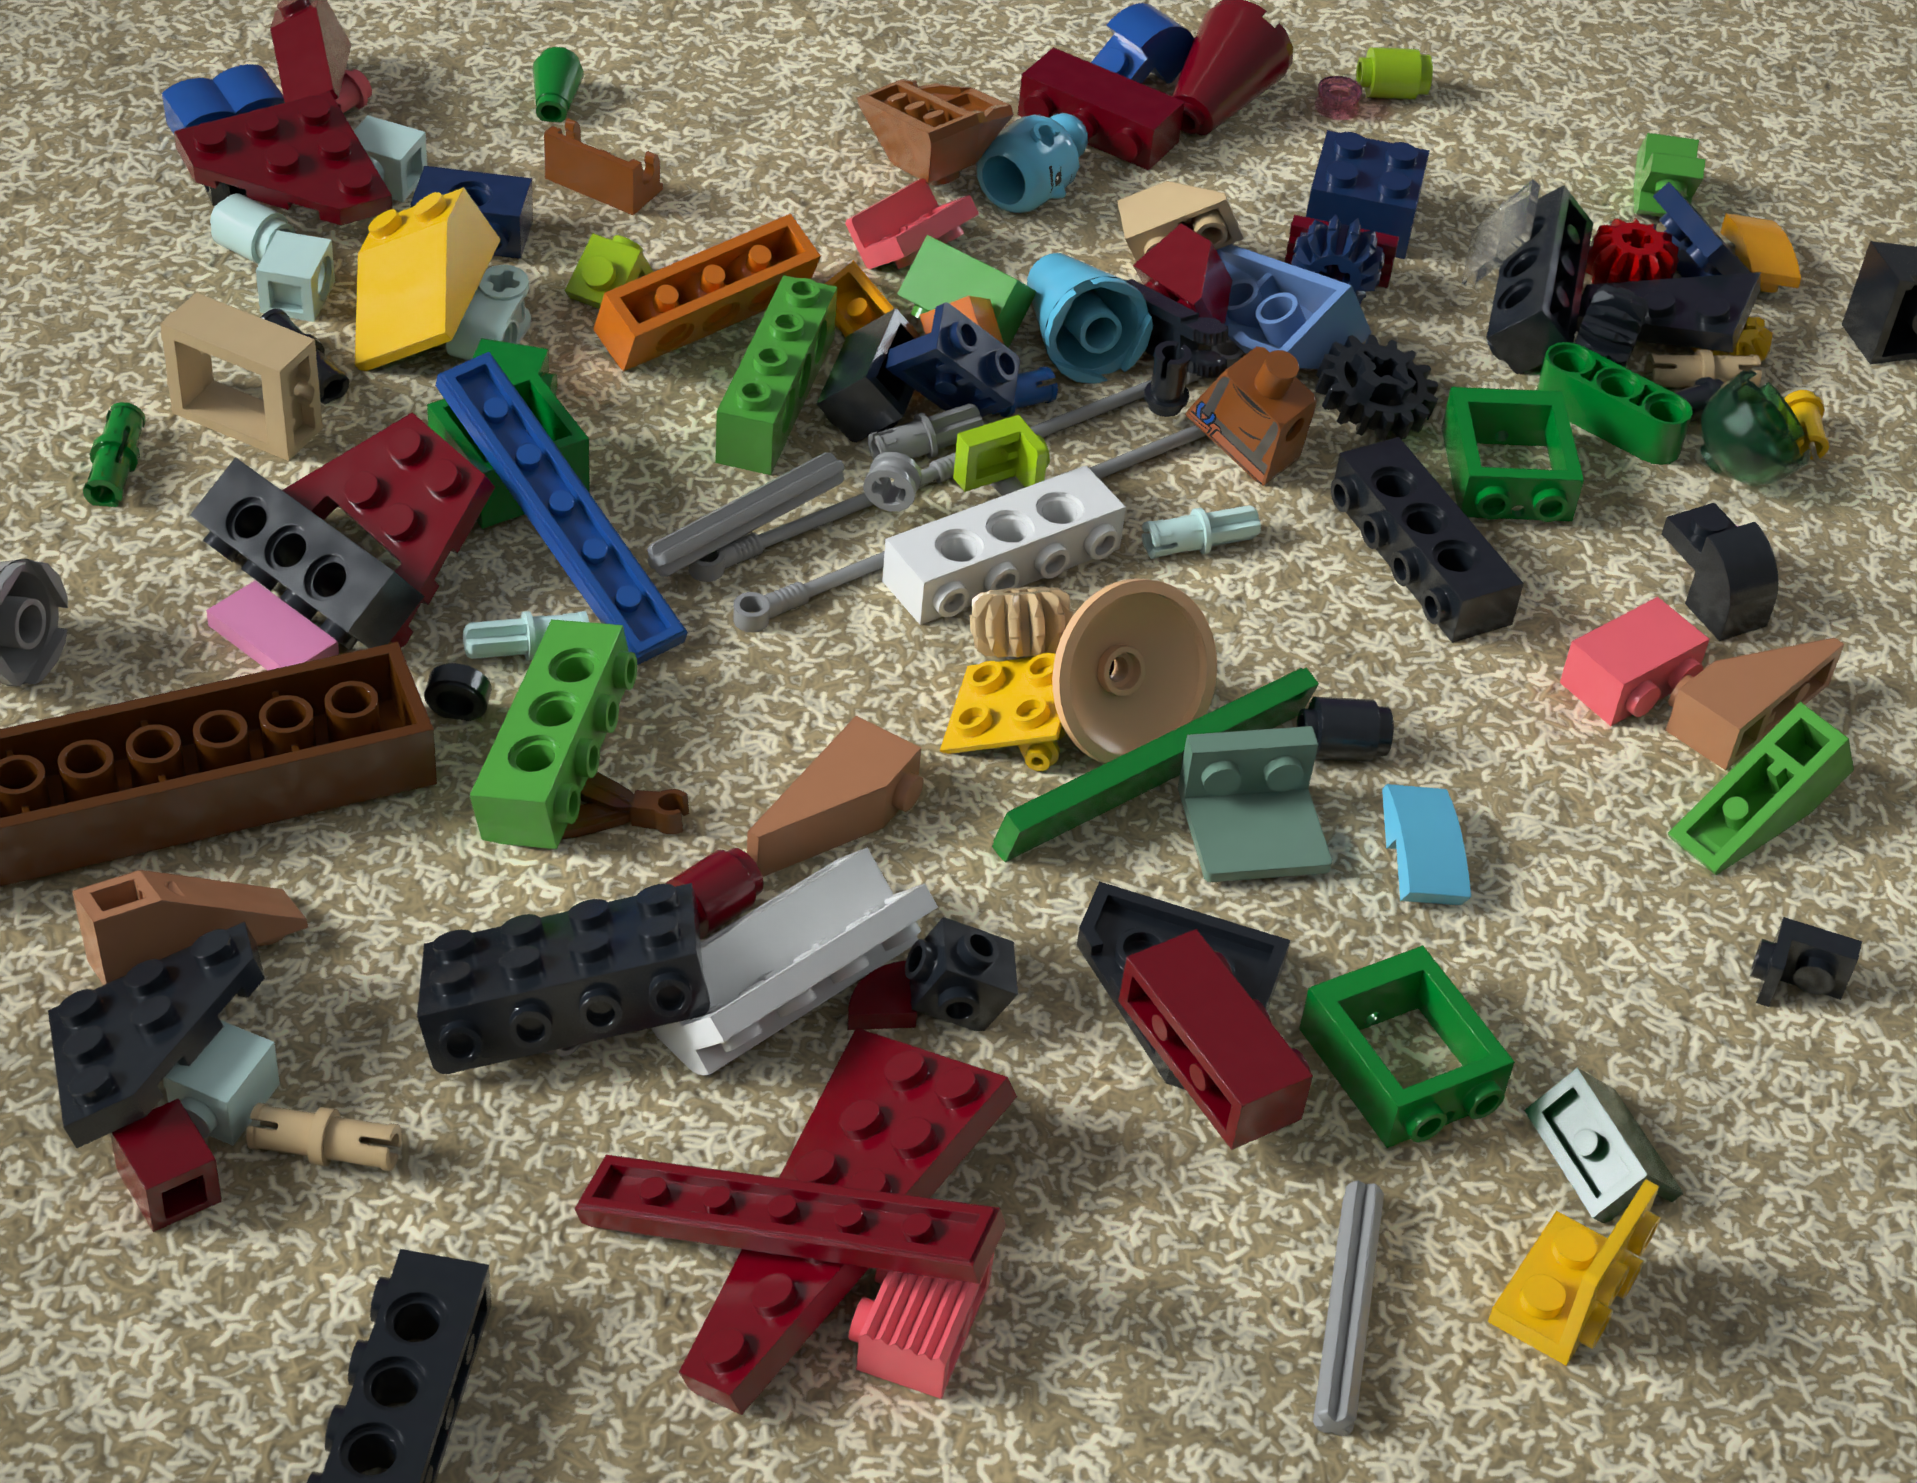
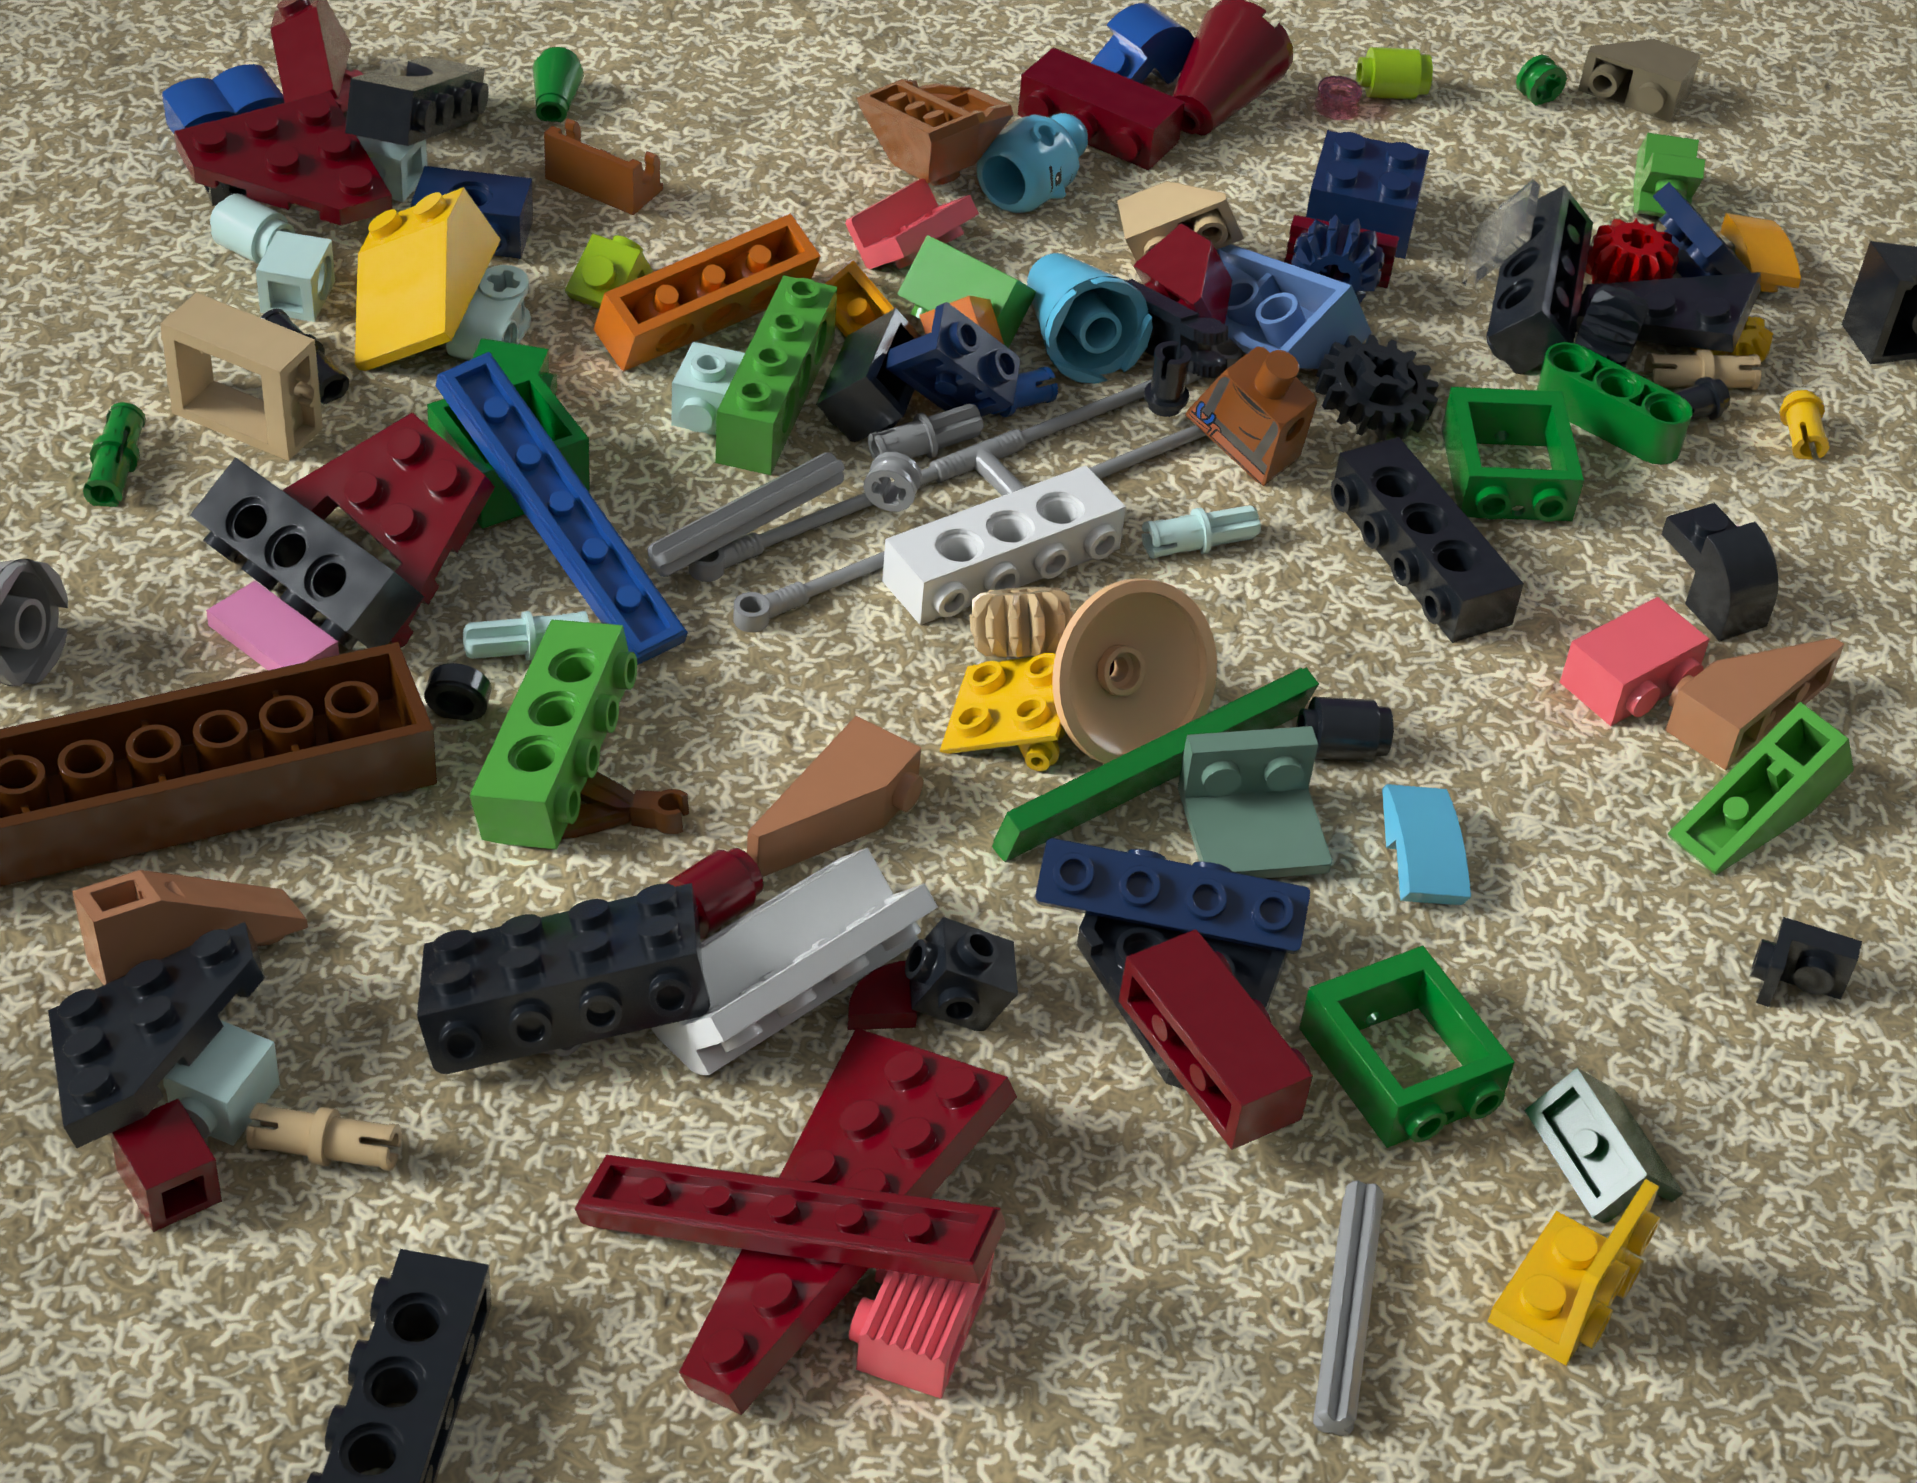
(417, 106): none -> black arch
(702, 385): none -> light aqua brick
(1000, 452): lime bracket -> none
(1173, 895): none -> dark blue bracket
(1541, 80): none -> green bush
(1641, 75): none -> dark tan slope
(1751, 433): clear green cylinder -> none

